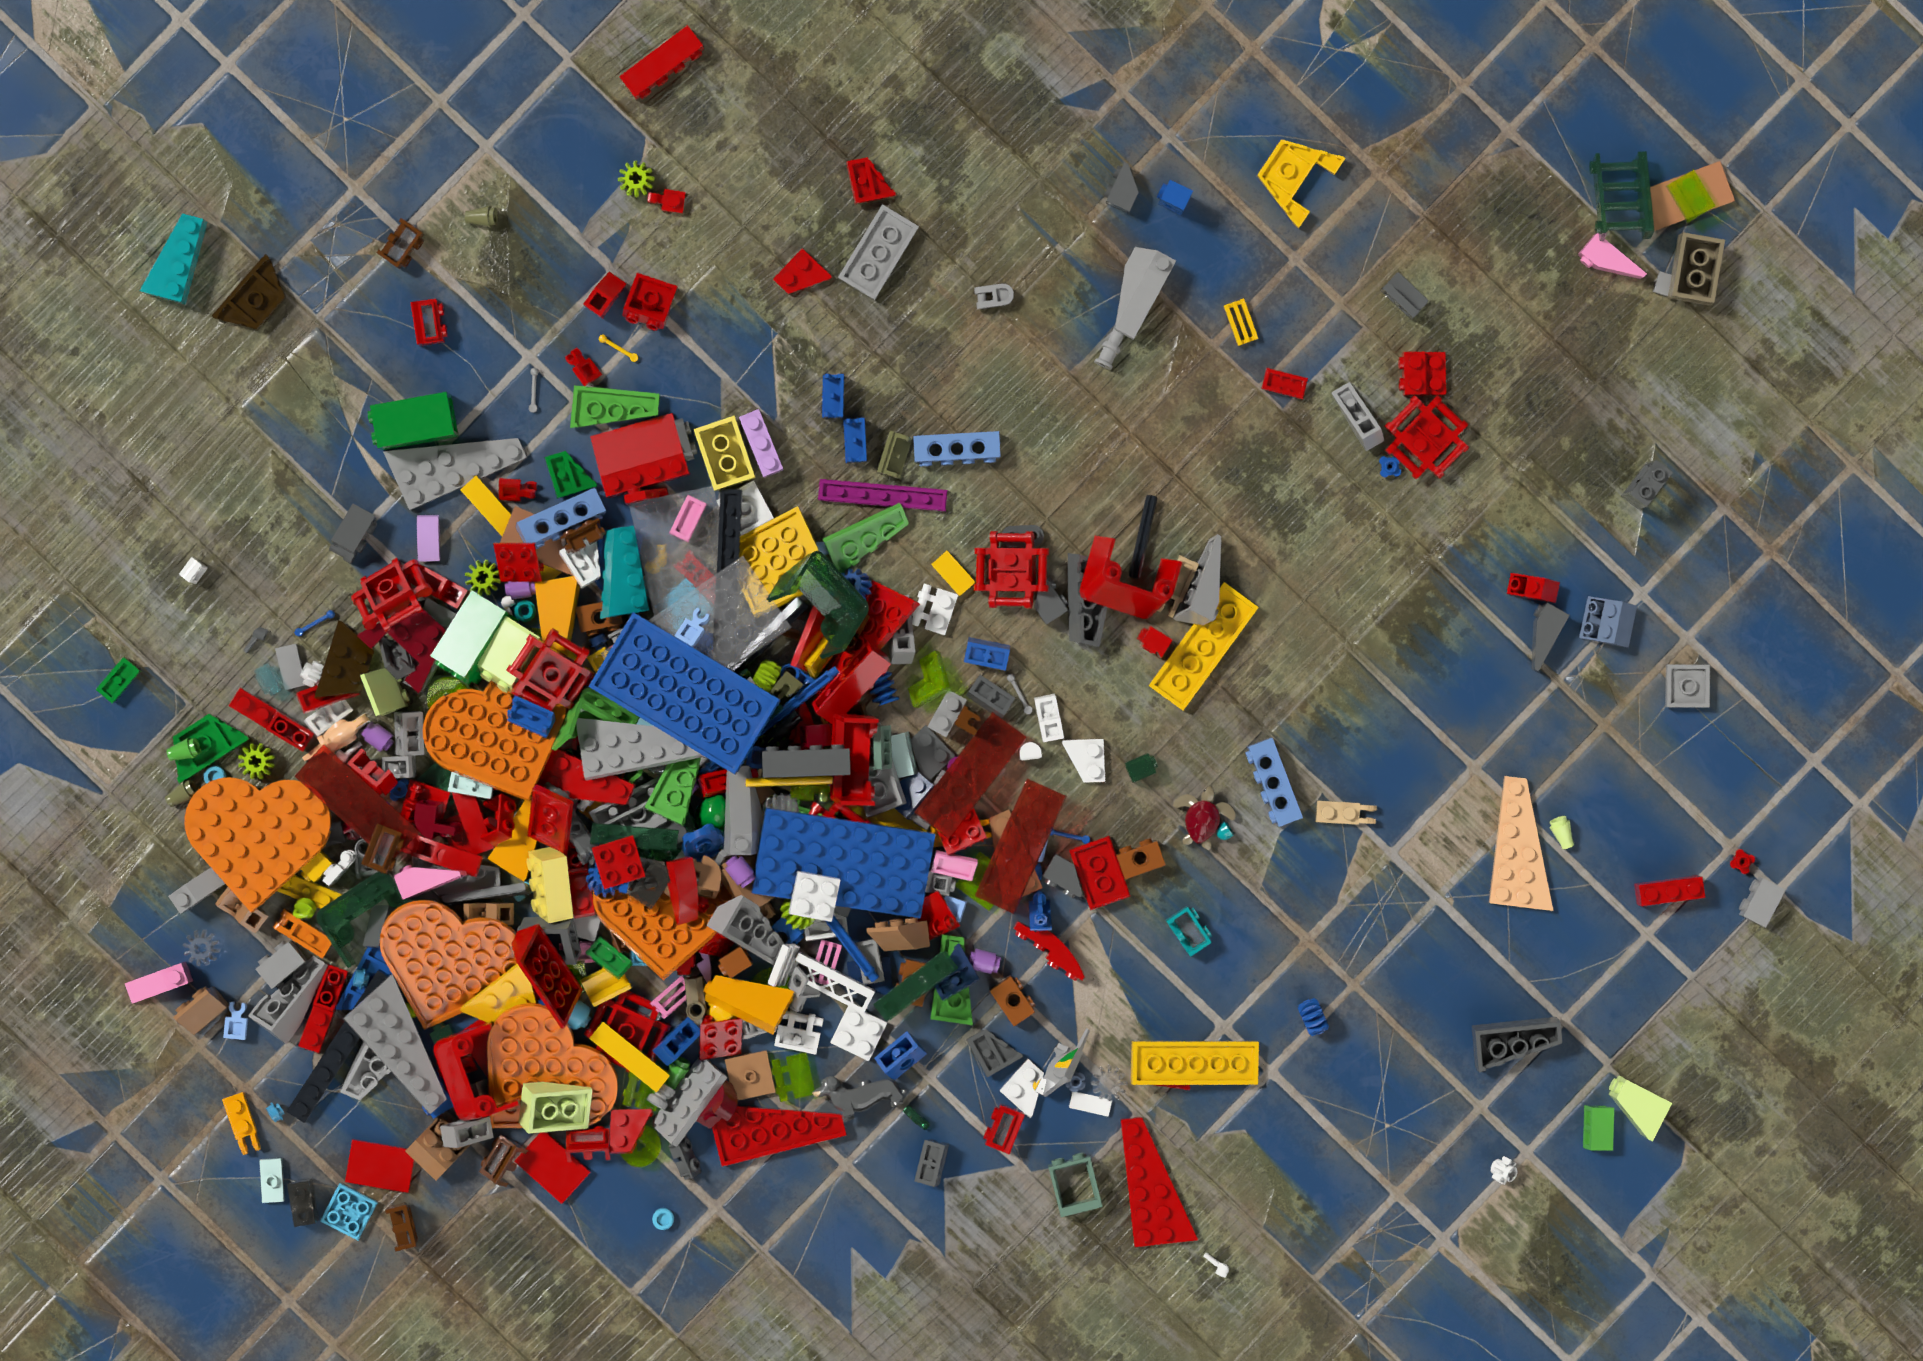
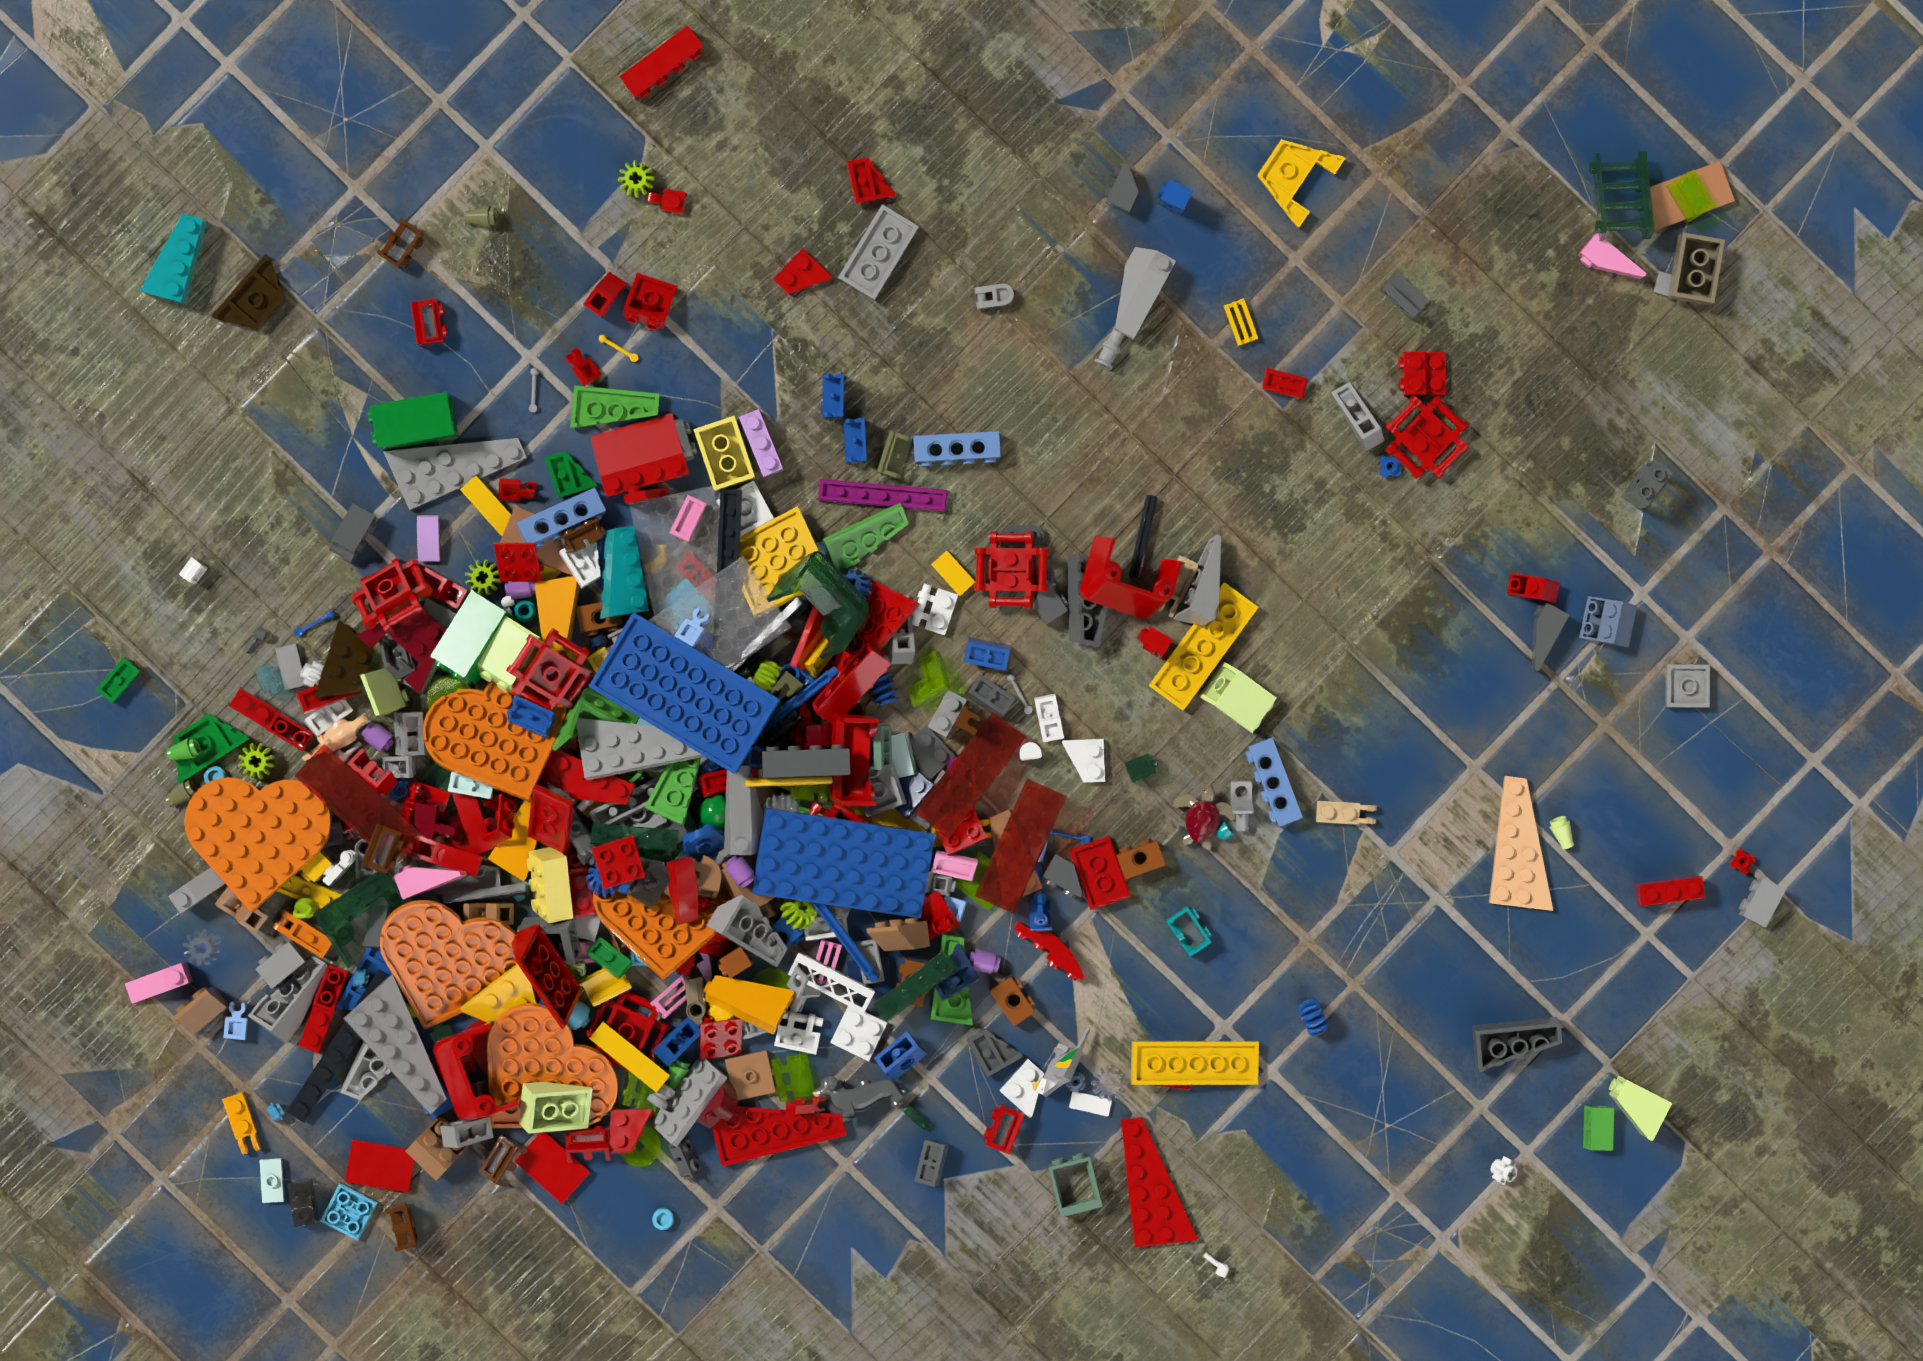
(783, 965): white tile -> none
(802, 1106): none -> red plate
(814, 896): white plate -> none
(1237, 696): none -> yellowish green slope
(1241, 805): none -> light grey bracket

